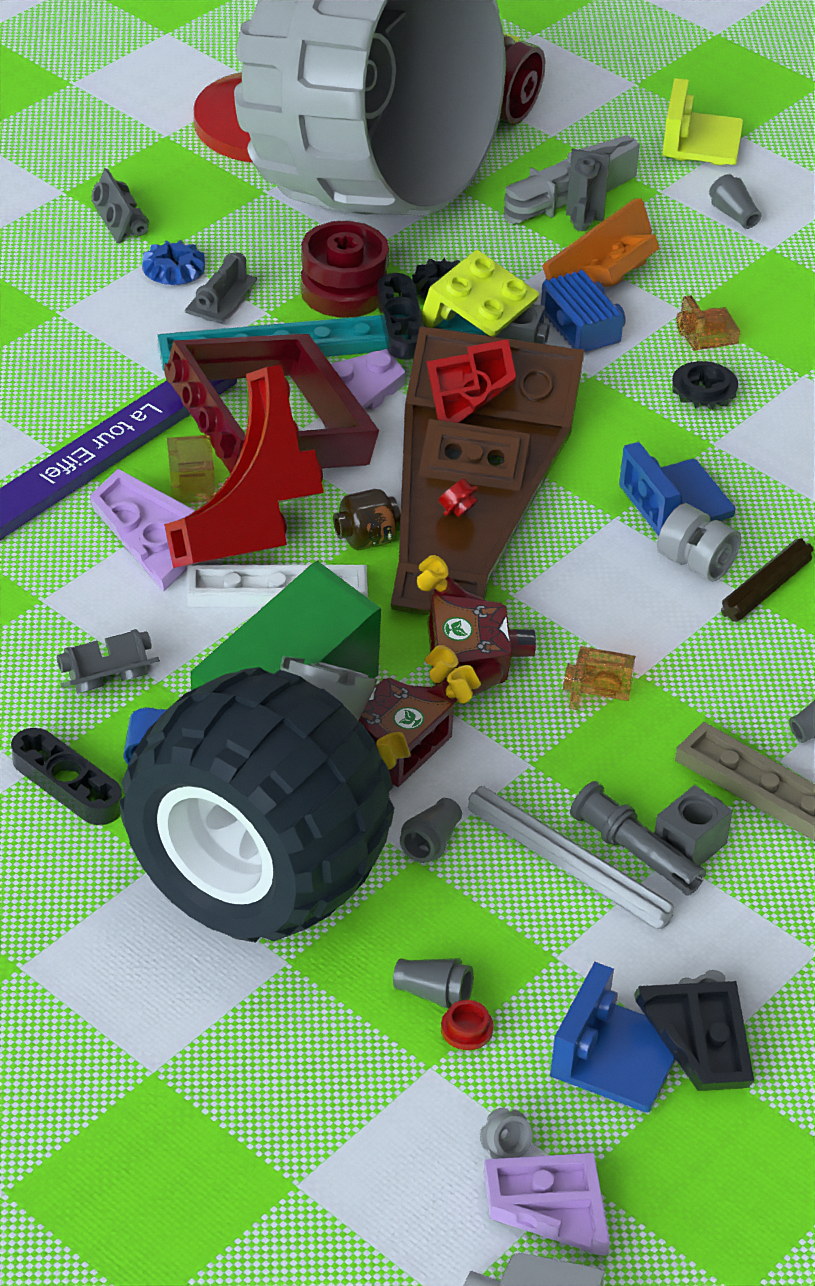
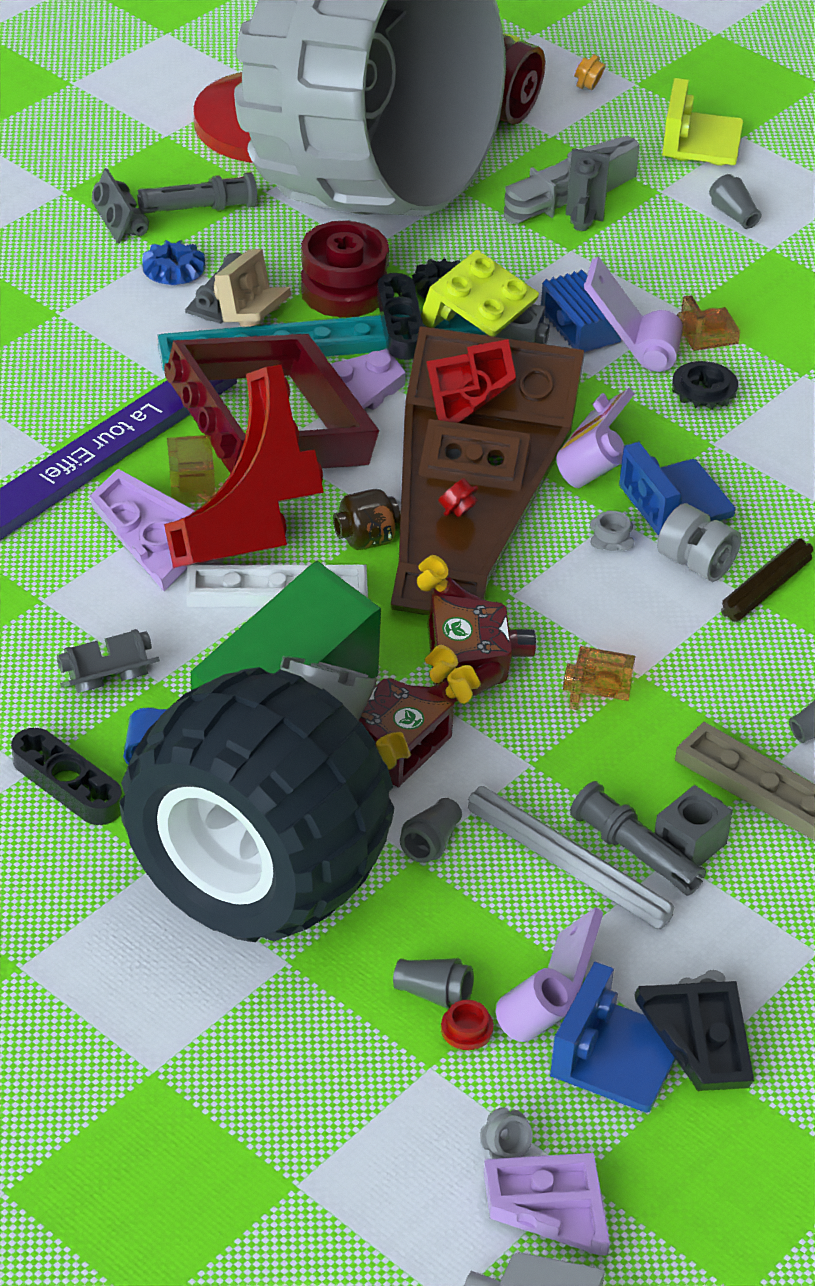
(214, 193): none -> dark grey pin
(245, 290): none -> tan bracket
(551, 991): none -> lavender door
(589, 72): none -> light orange plate
(594, 446): none -> lavender door
(609, 248): orange bracket -> none
(612, 531): none -> light grey plate
(651, 337): none -> lavender door

